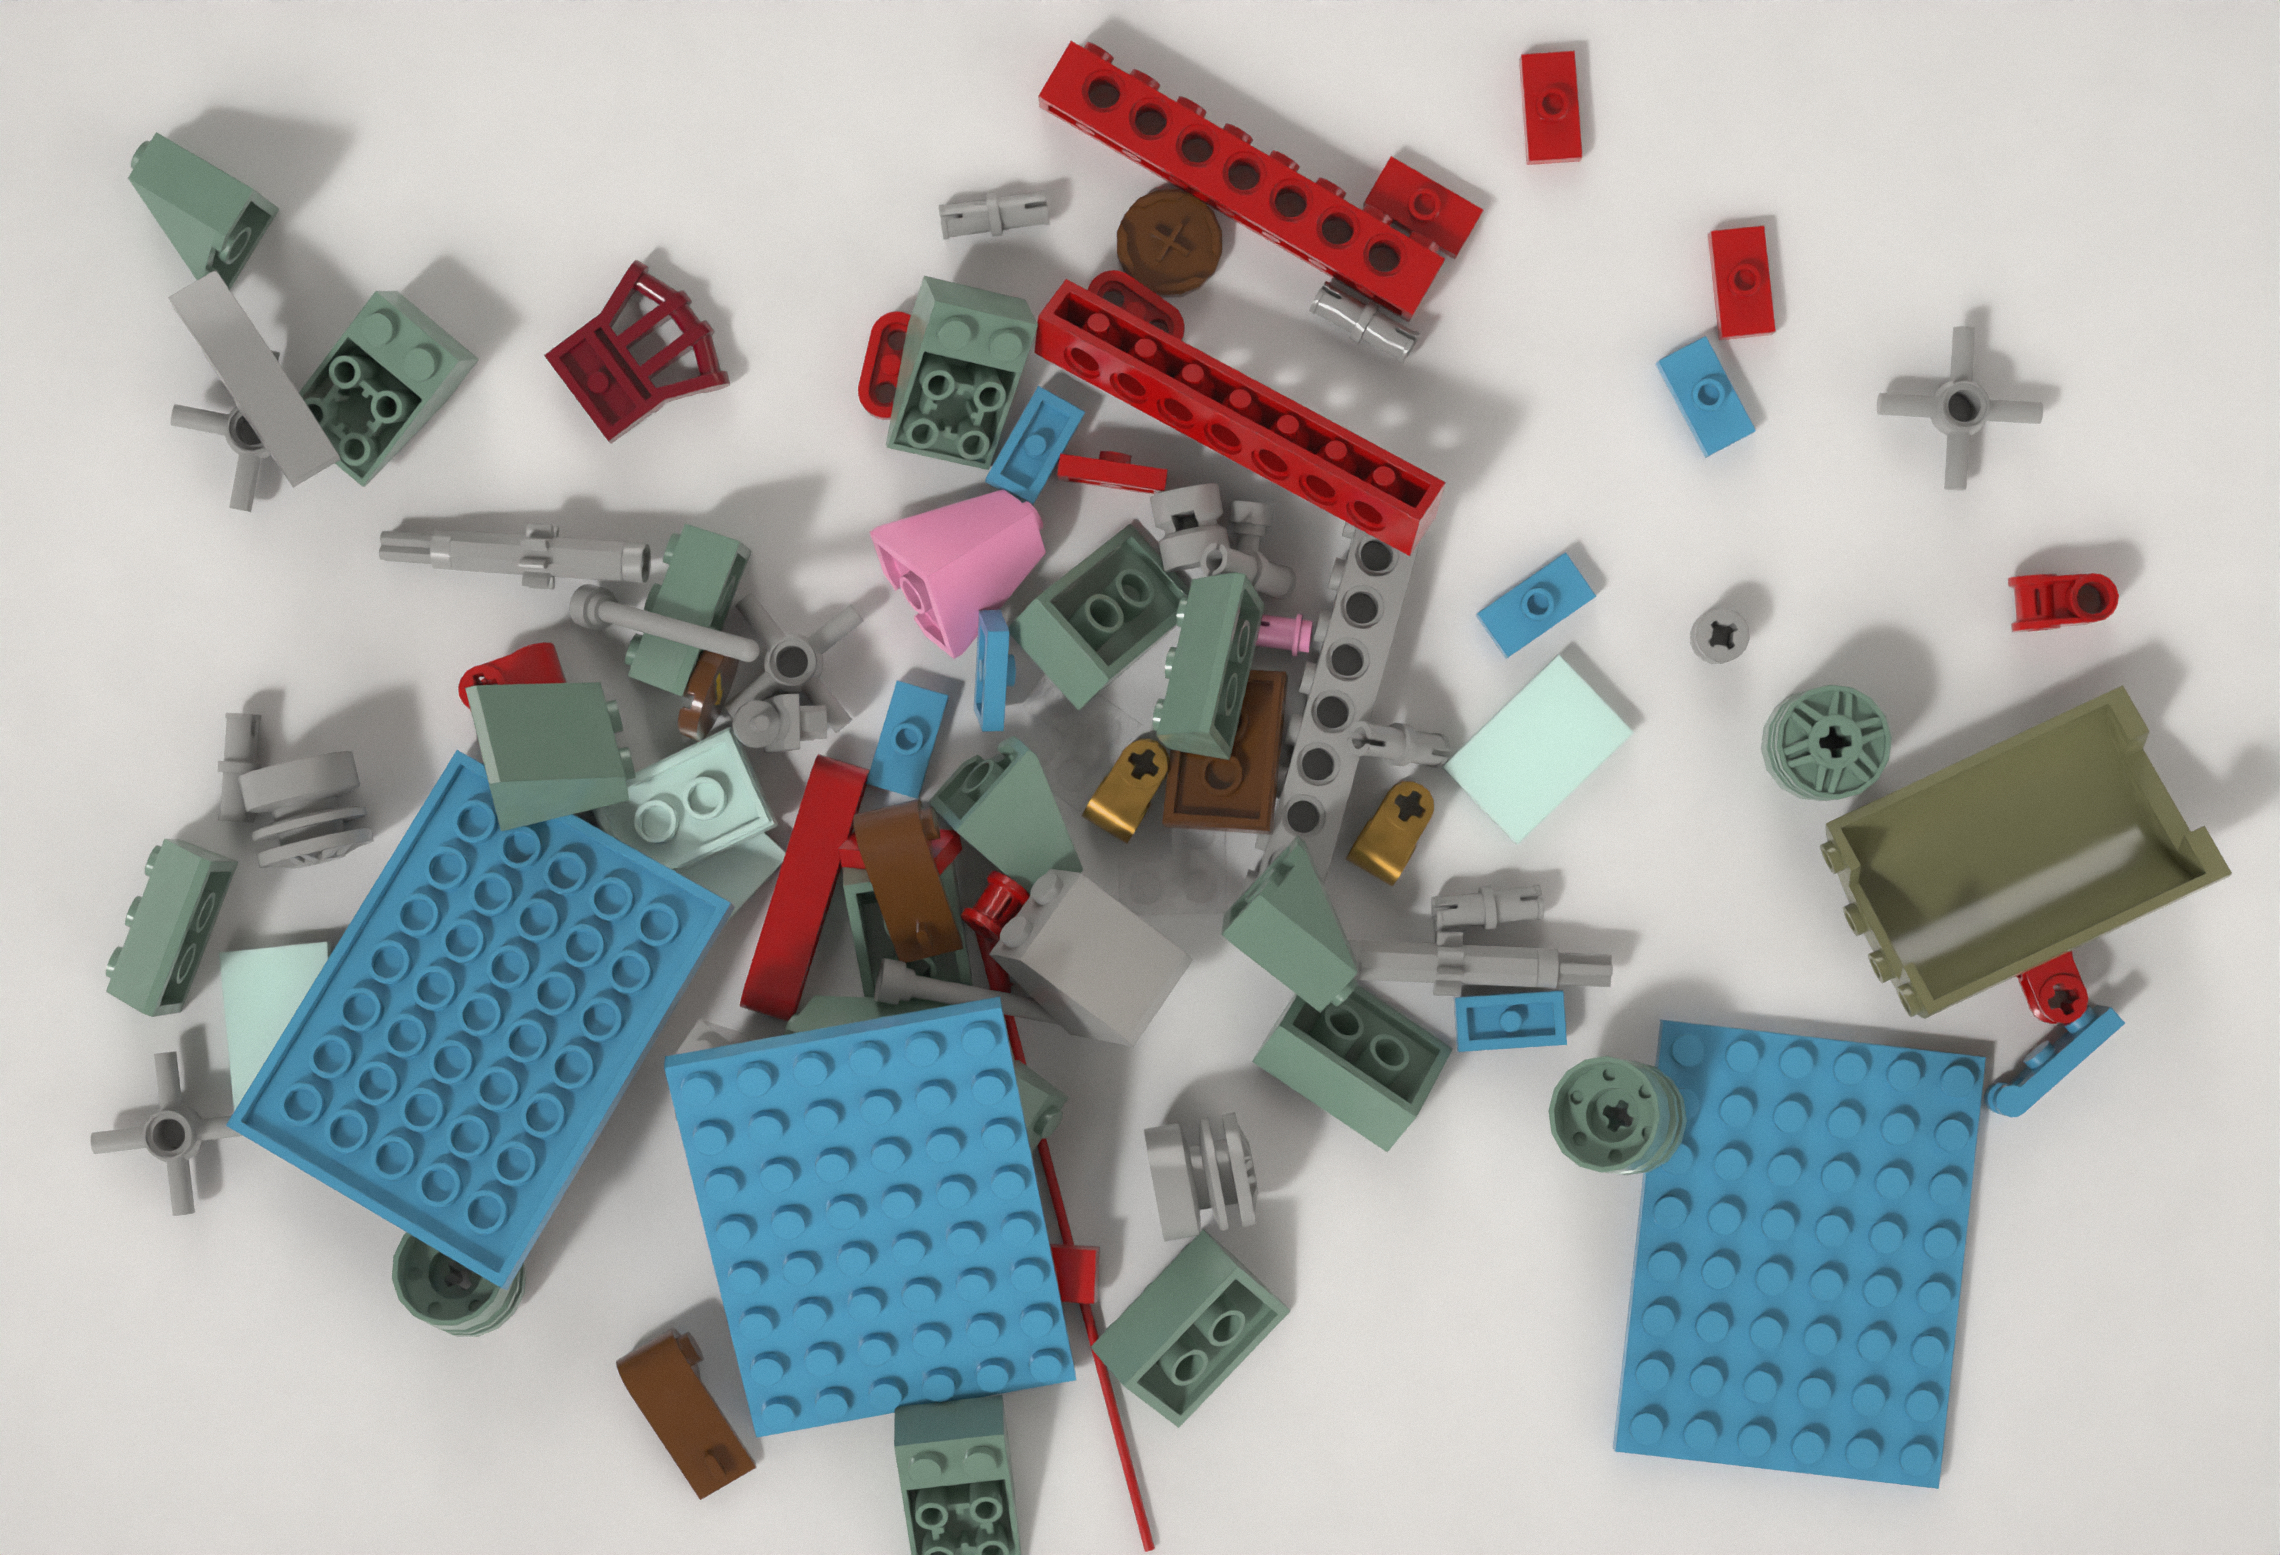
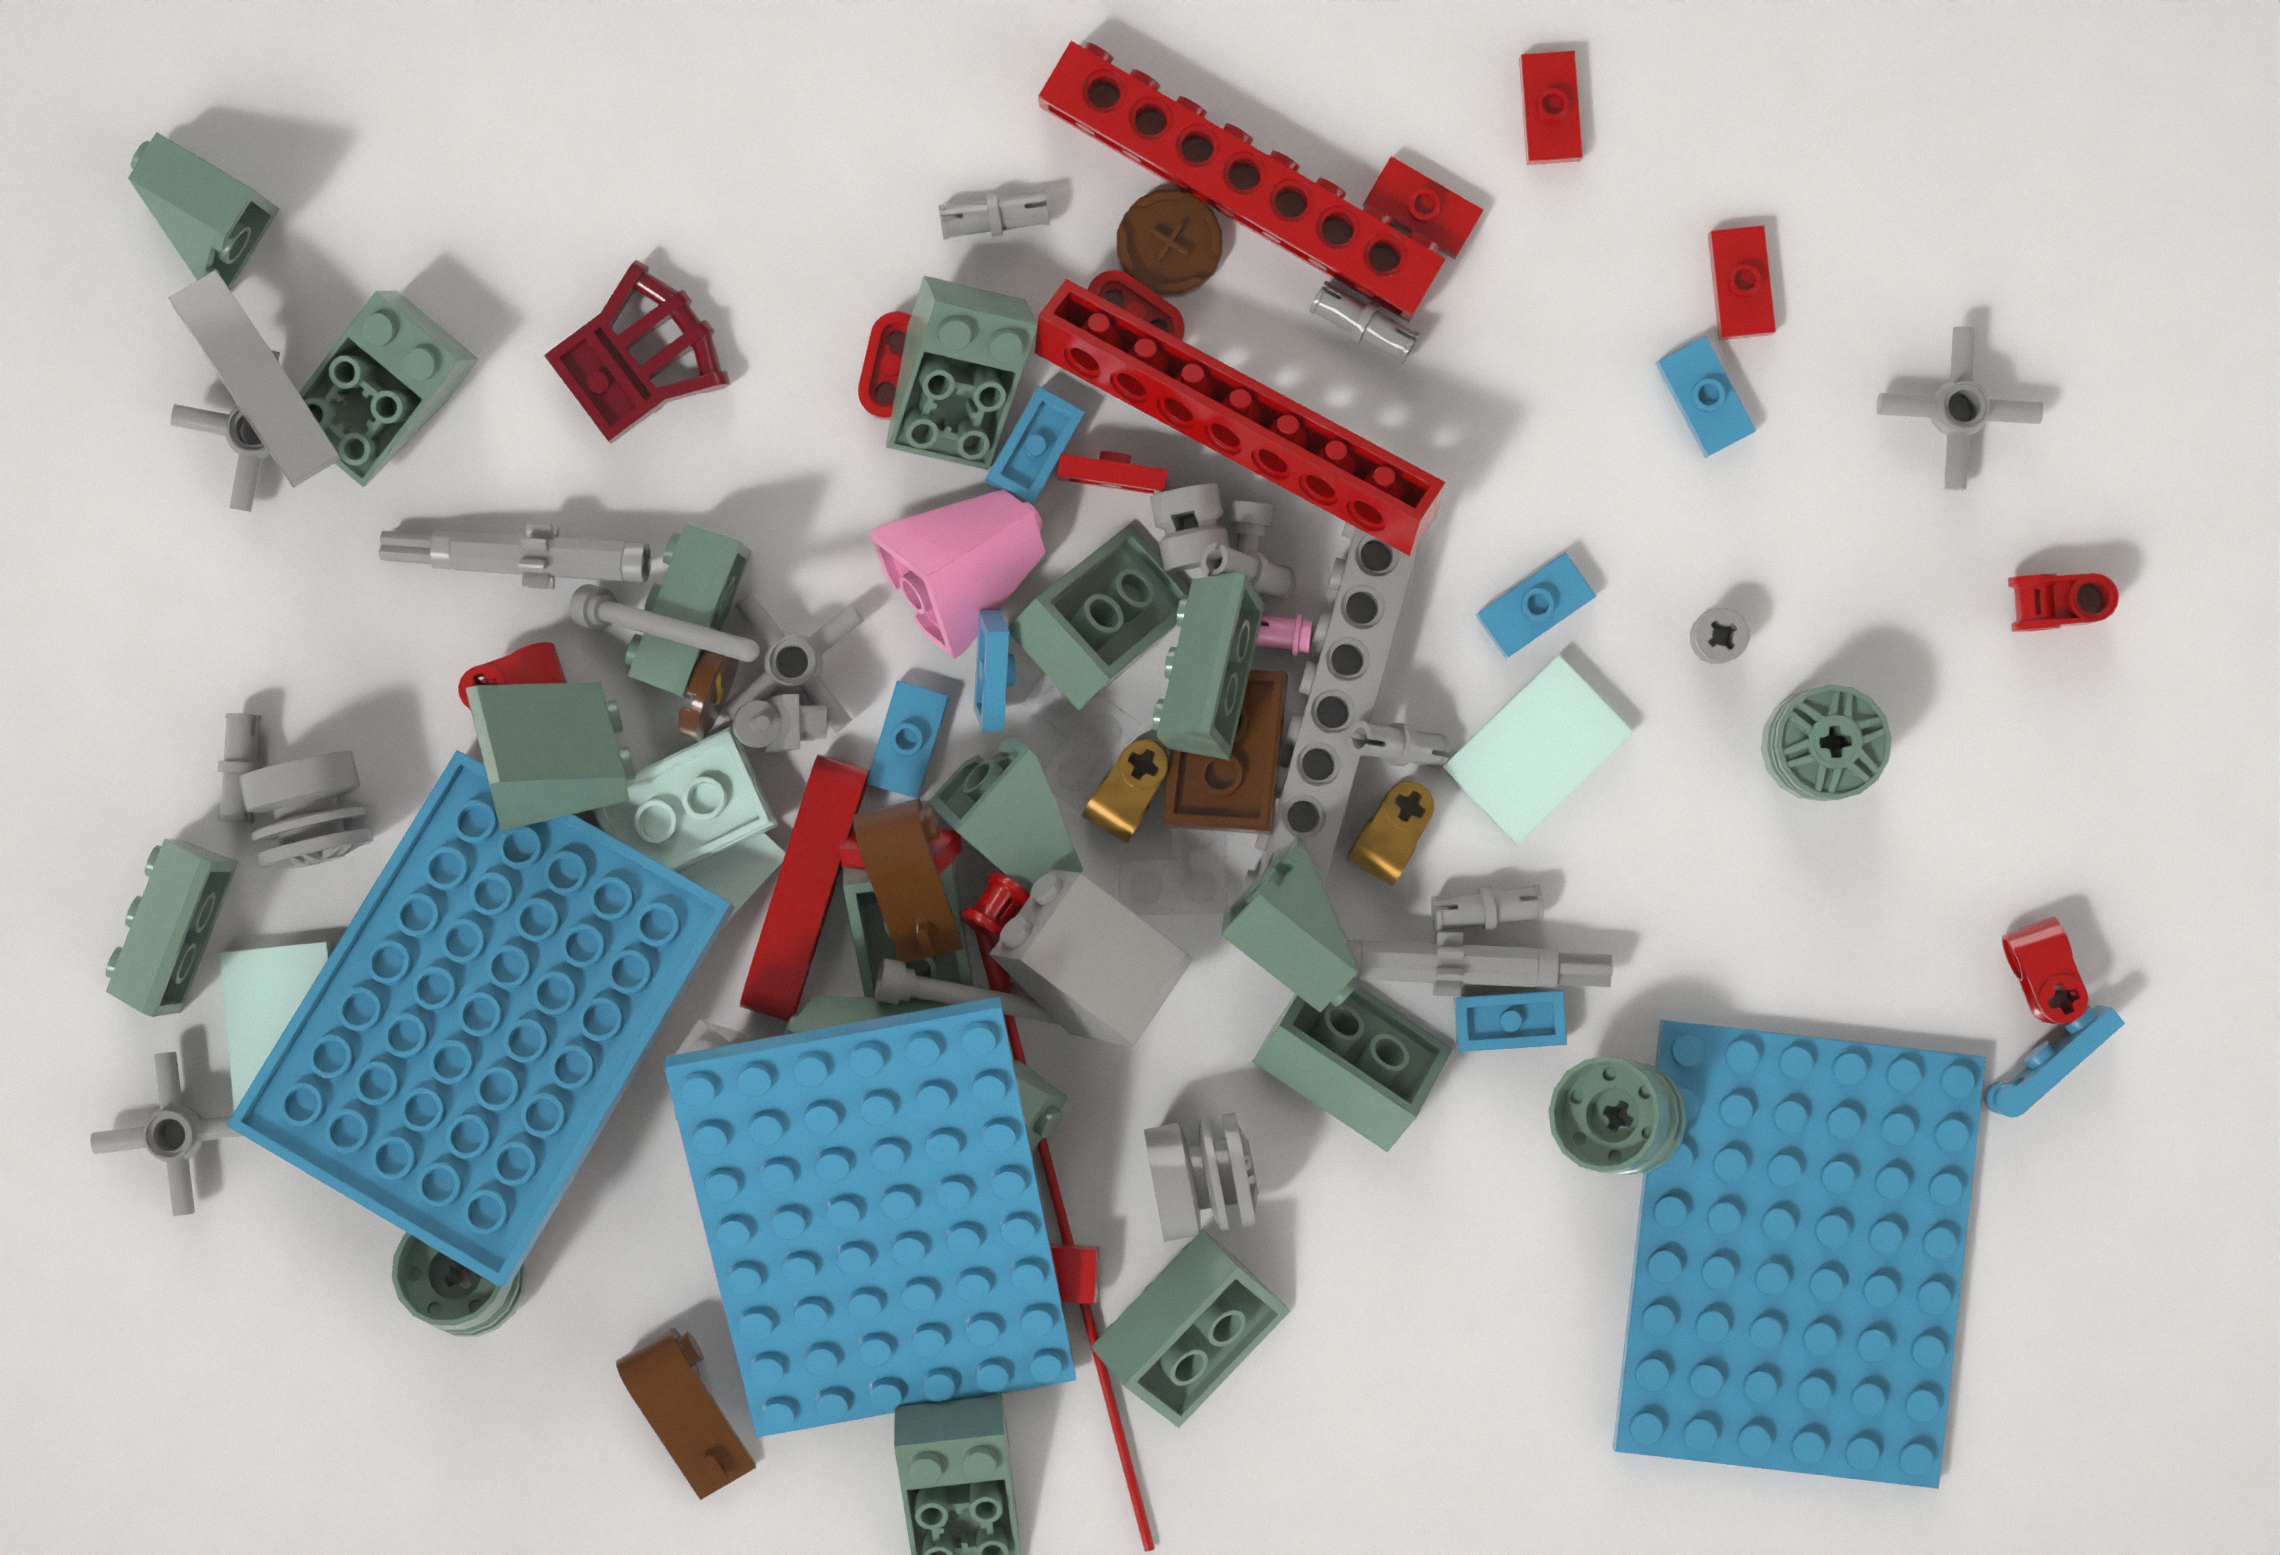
(2016, 856): olive cylinder -> none

